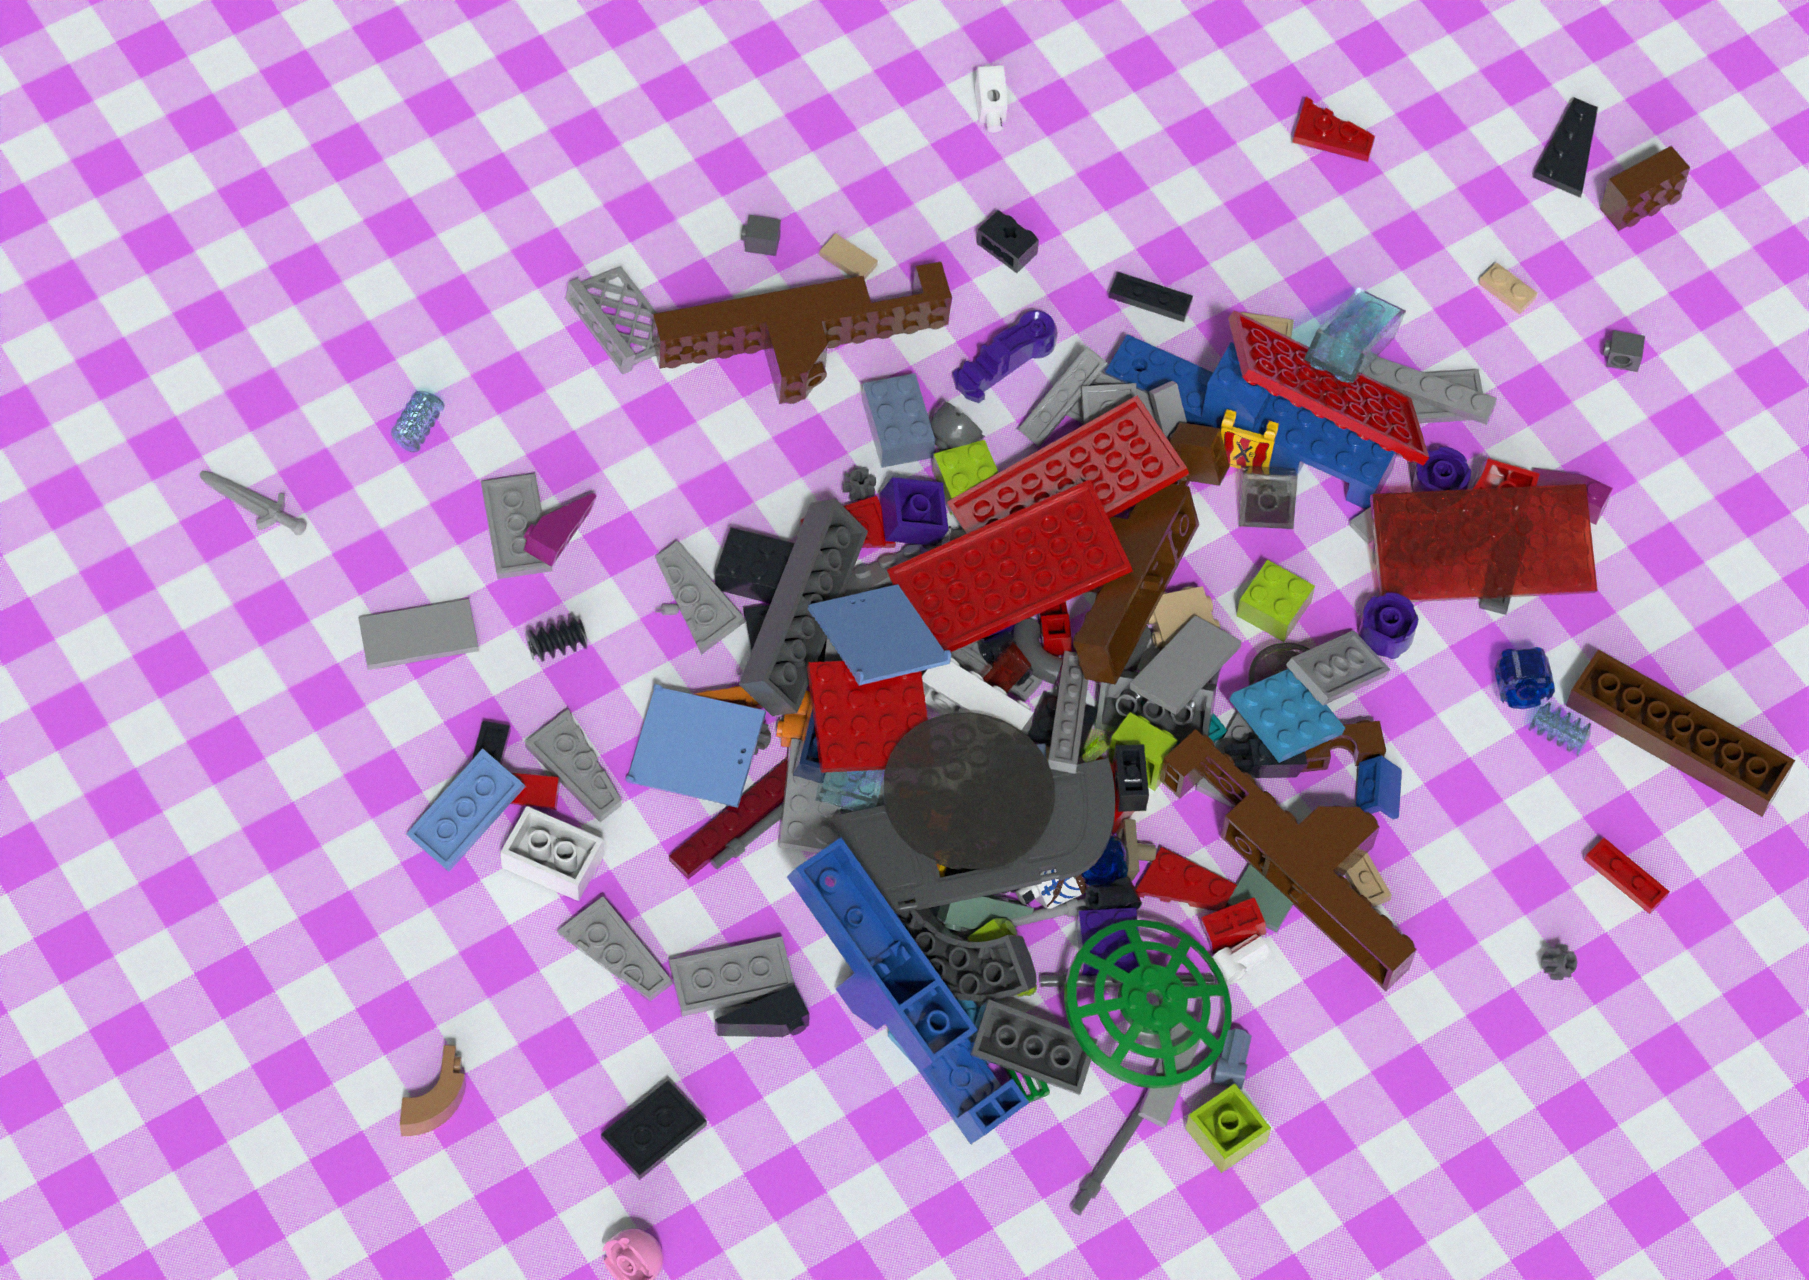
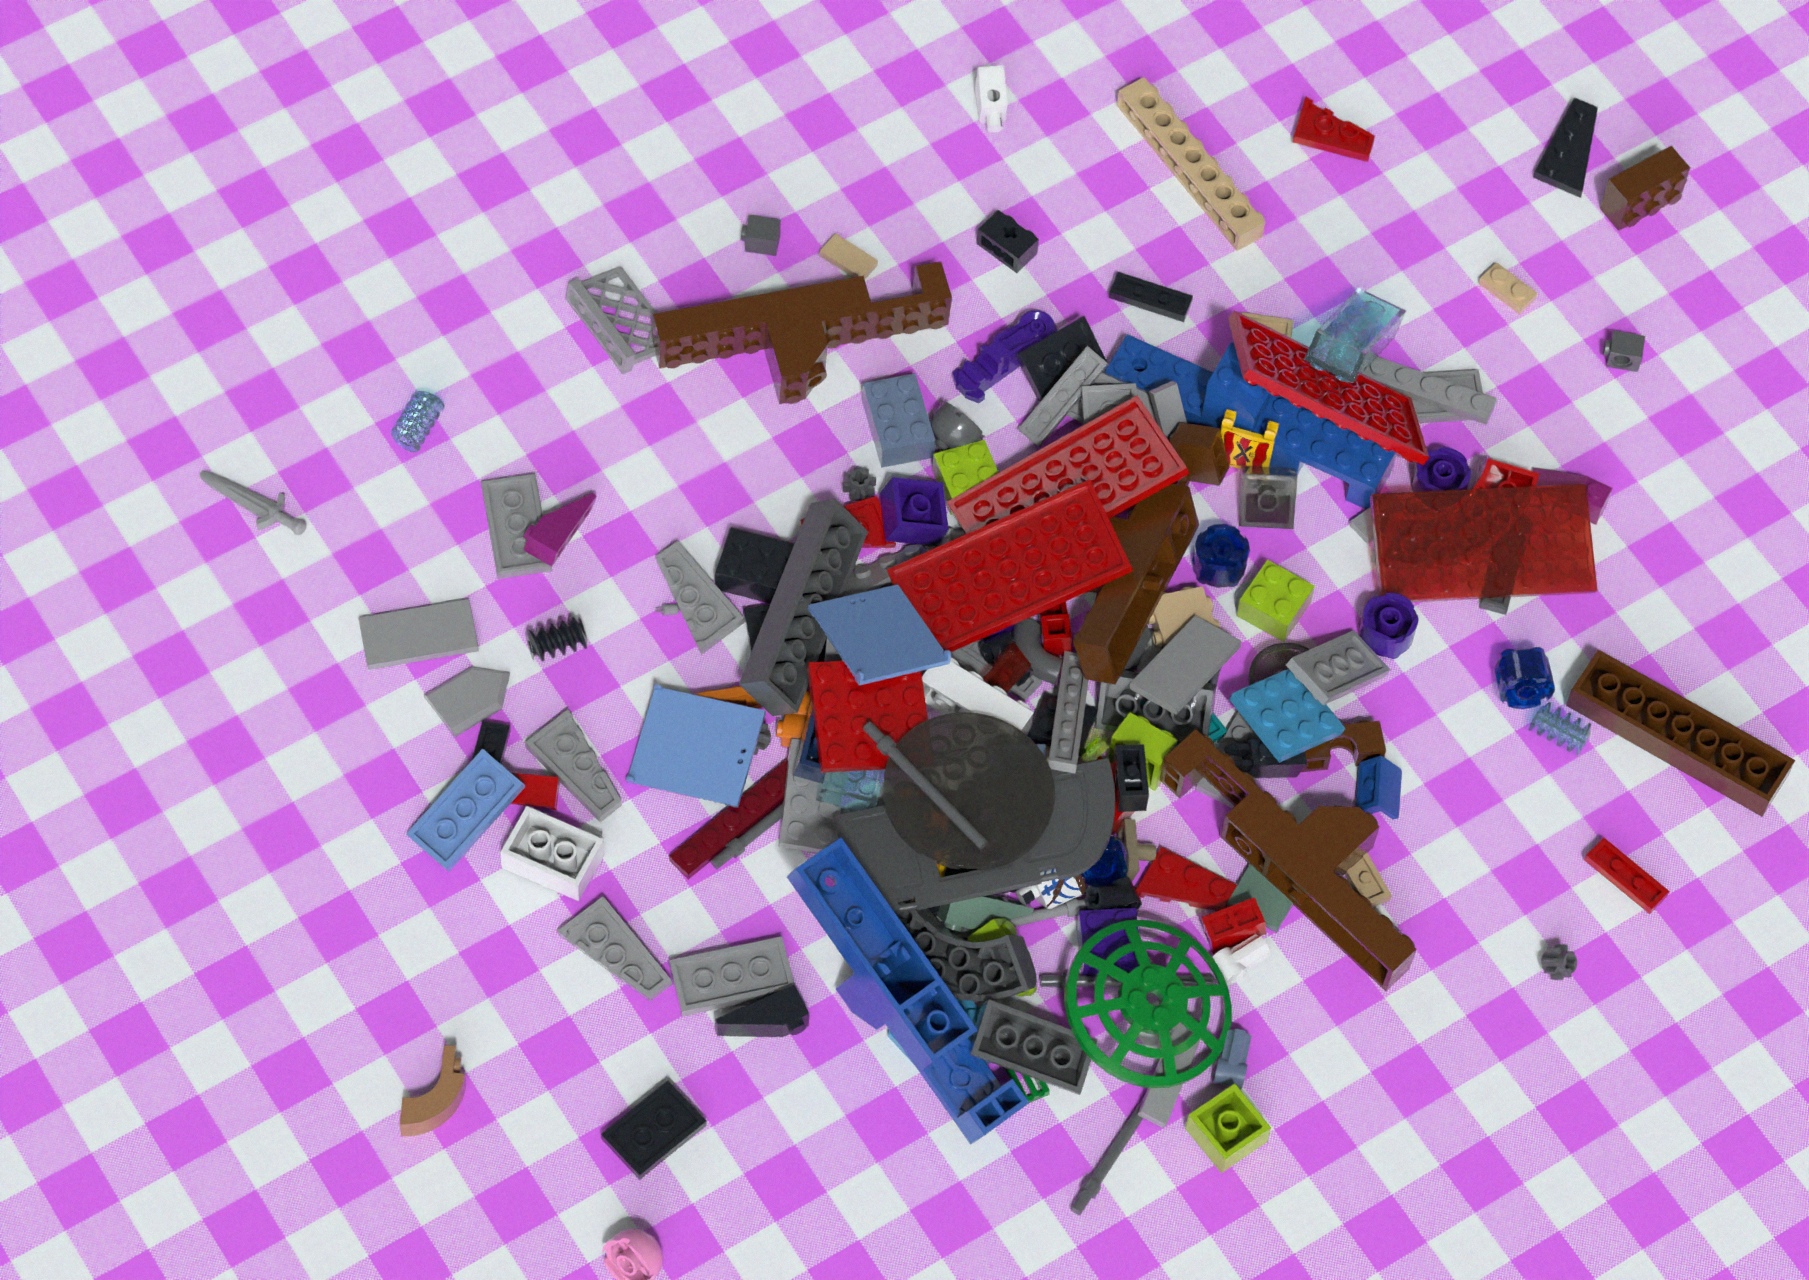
(468, 698): none -> light grey tile
(887, 746): none -> dark grey bar
(1053, 354): none -> black plate
(1163, 133): none -> tan brick
(1220, 556): none -> clear blue brick

